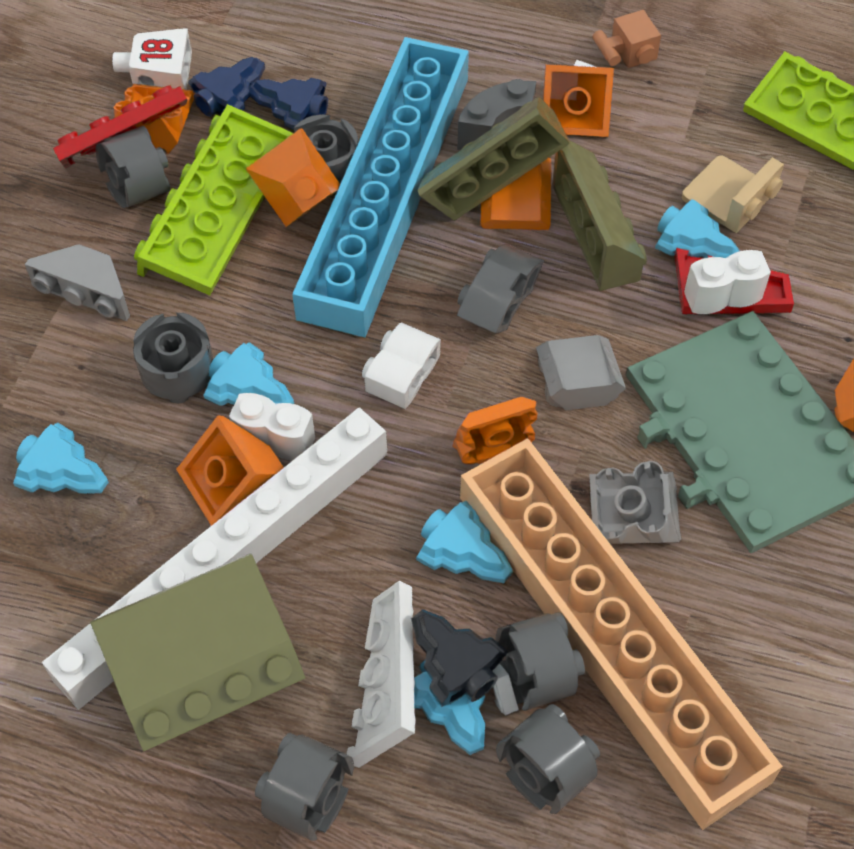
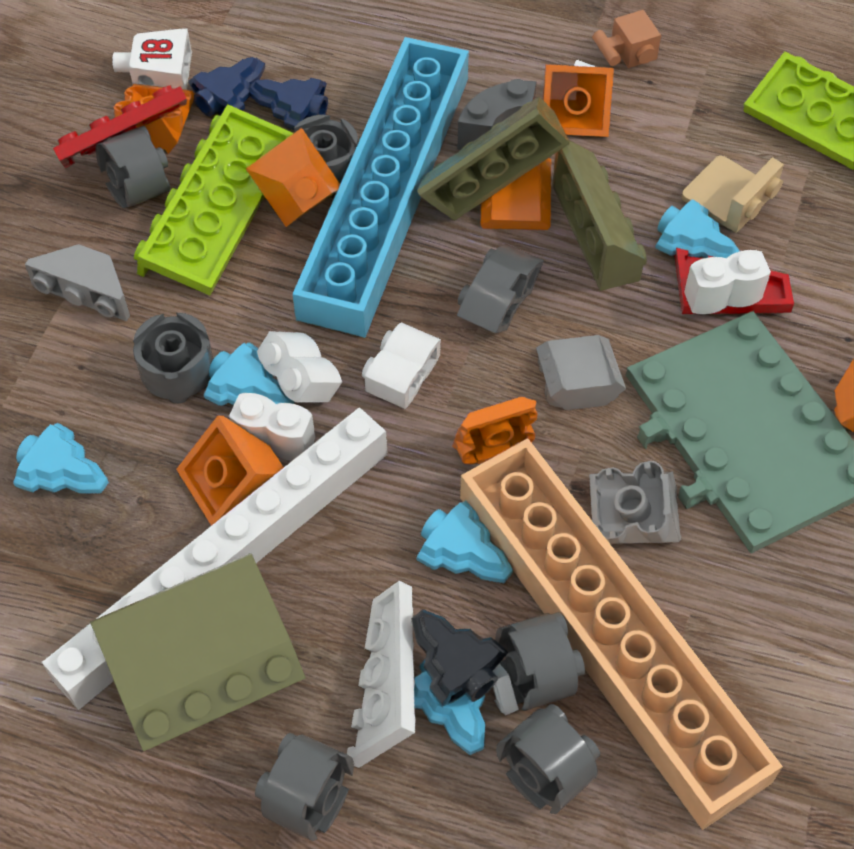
(299, 367): none -> white brick

